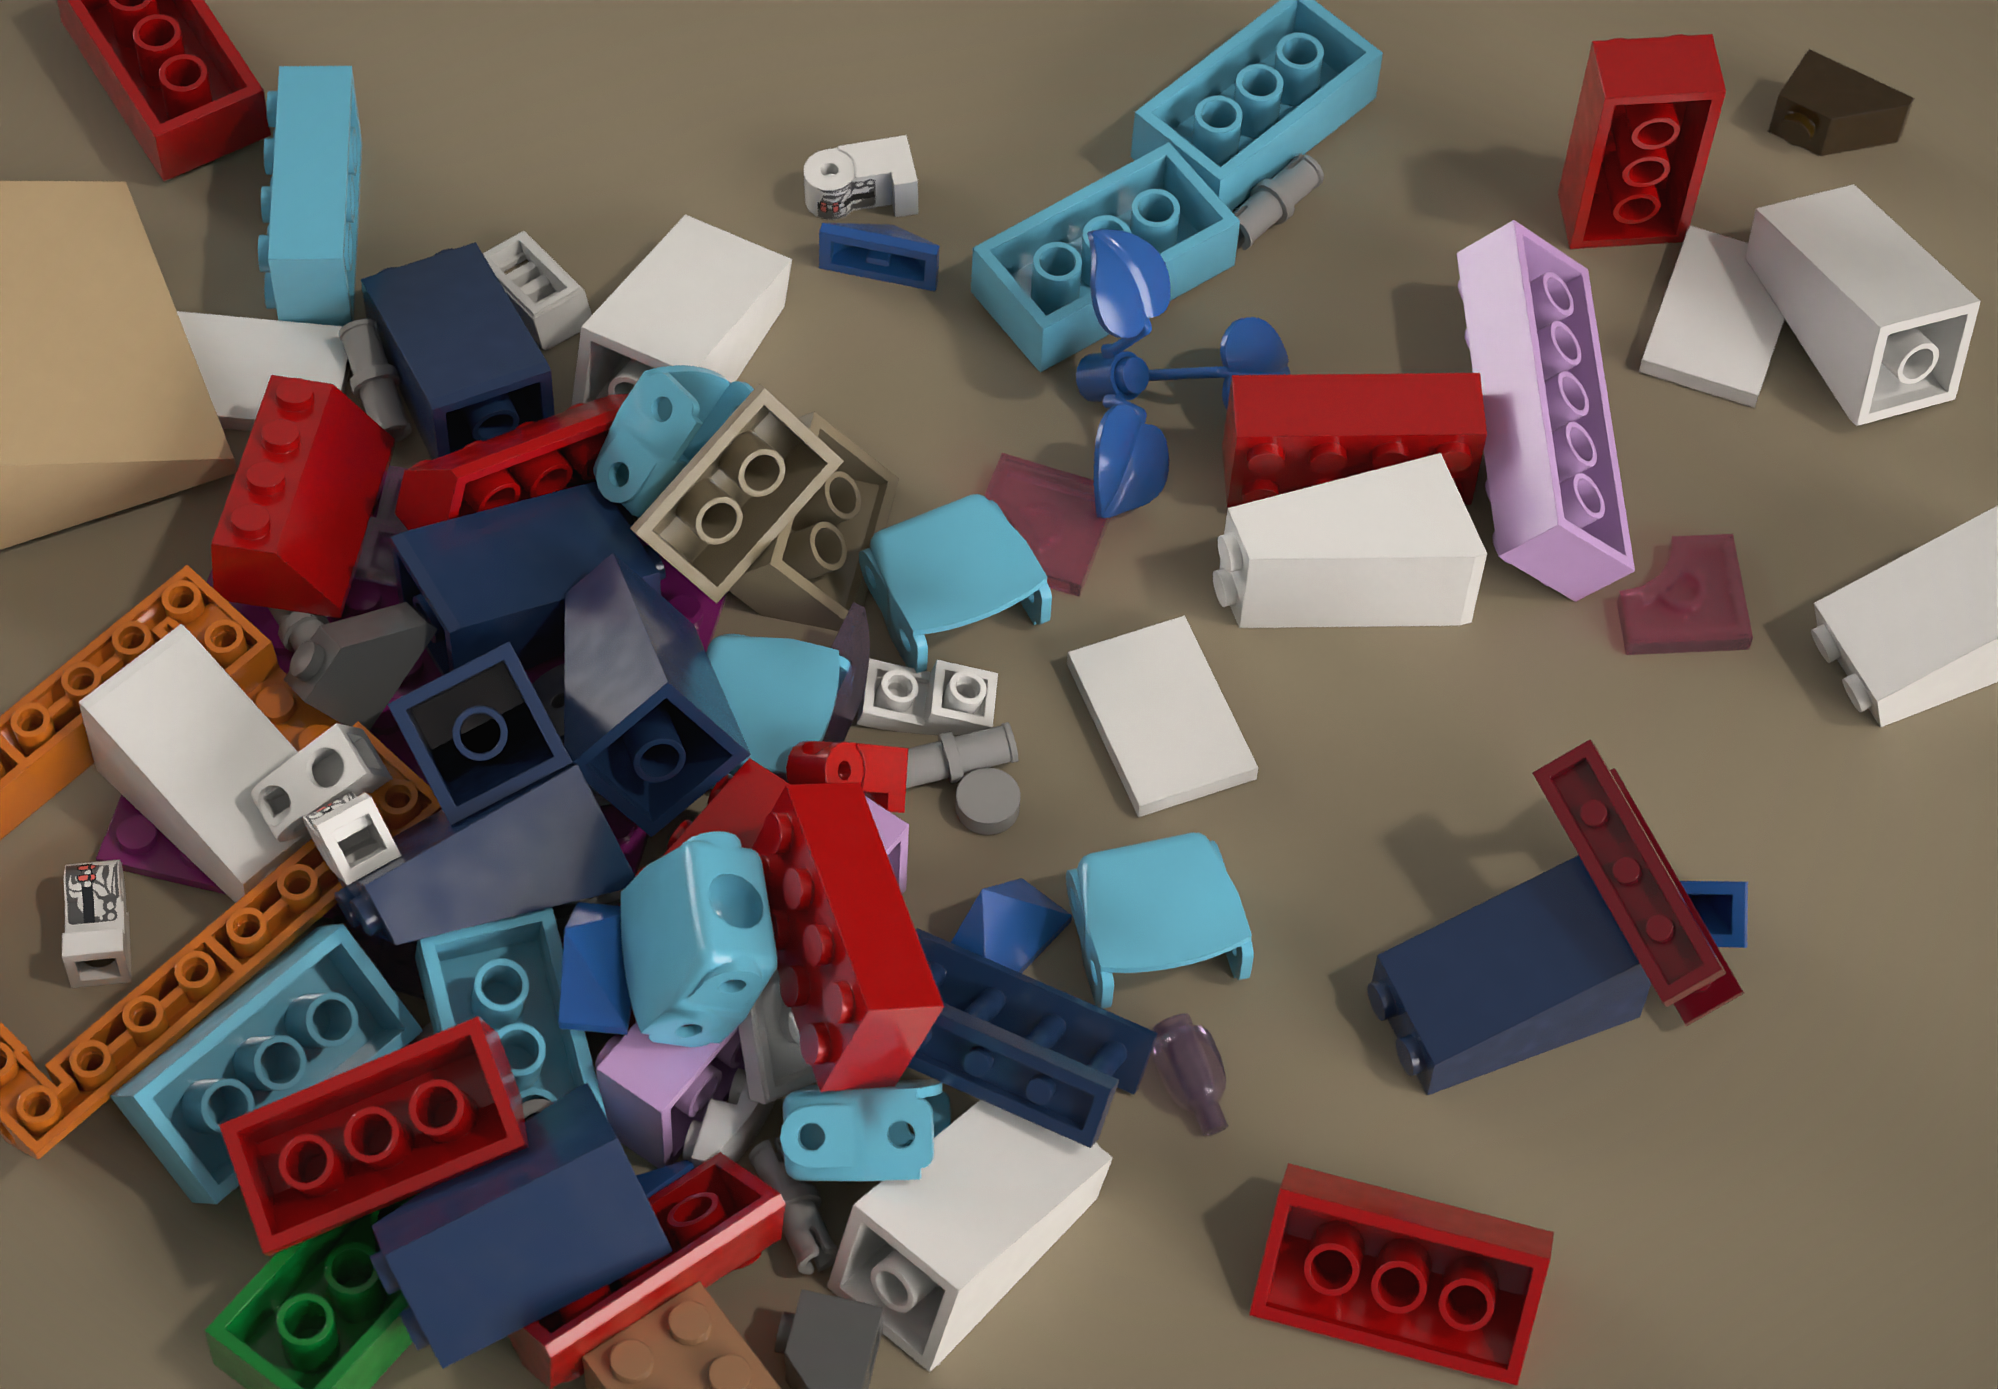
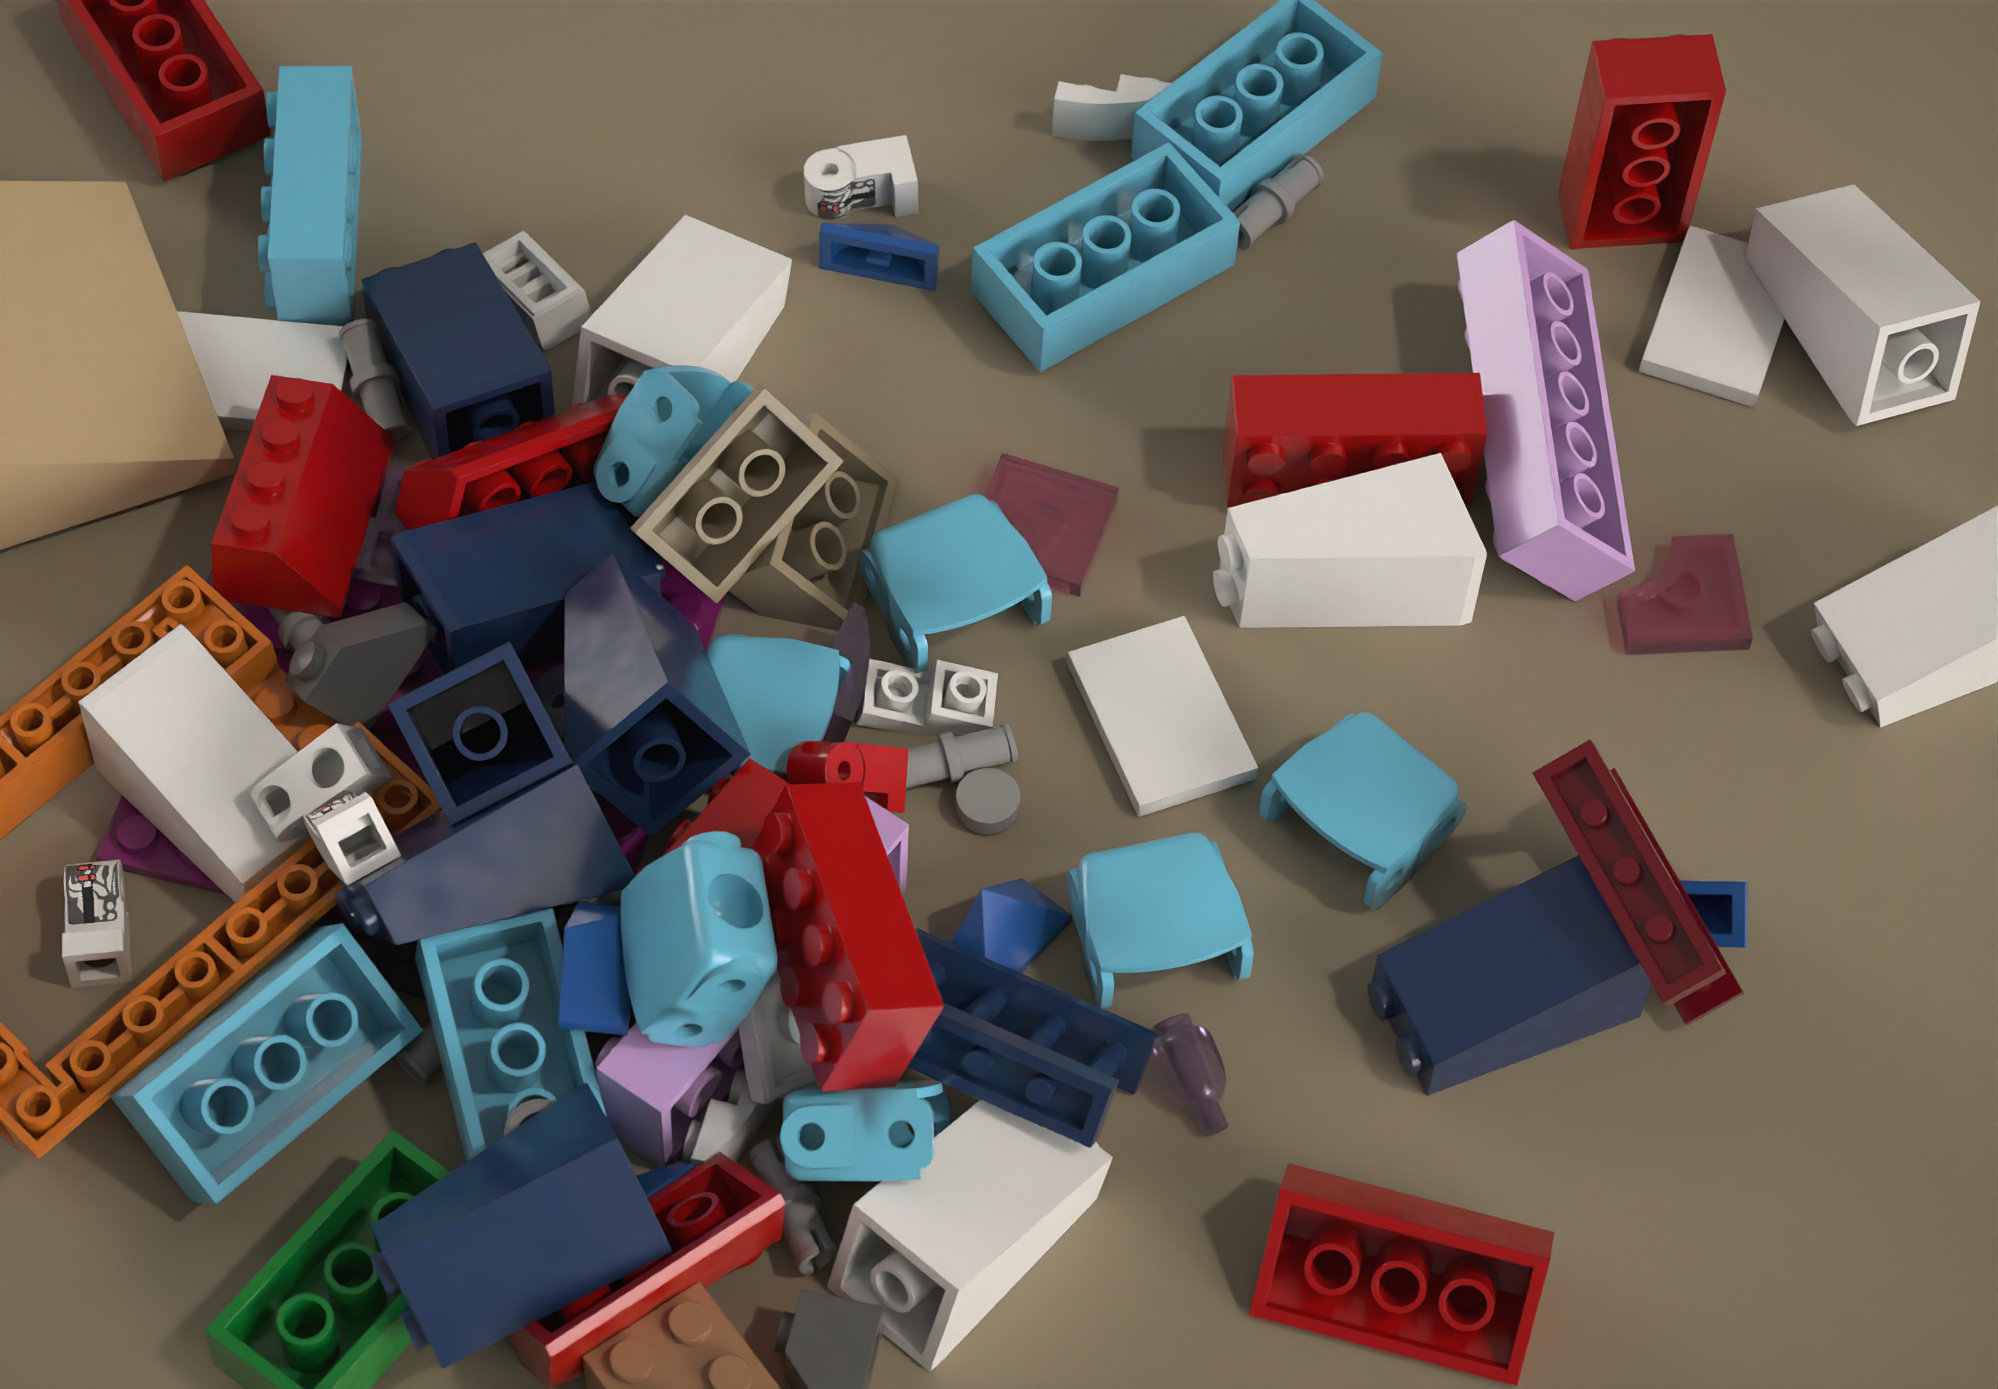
(376, 1134): red slope -> none
(1101, 114): none -> white slope
(1126, 291): blue plant -> none
(1369, 799): none -> medium azure piece
(1837, 108): dark brown slope -> none

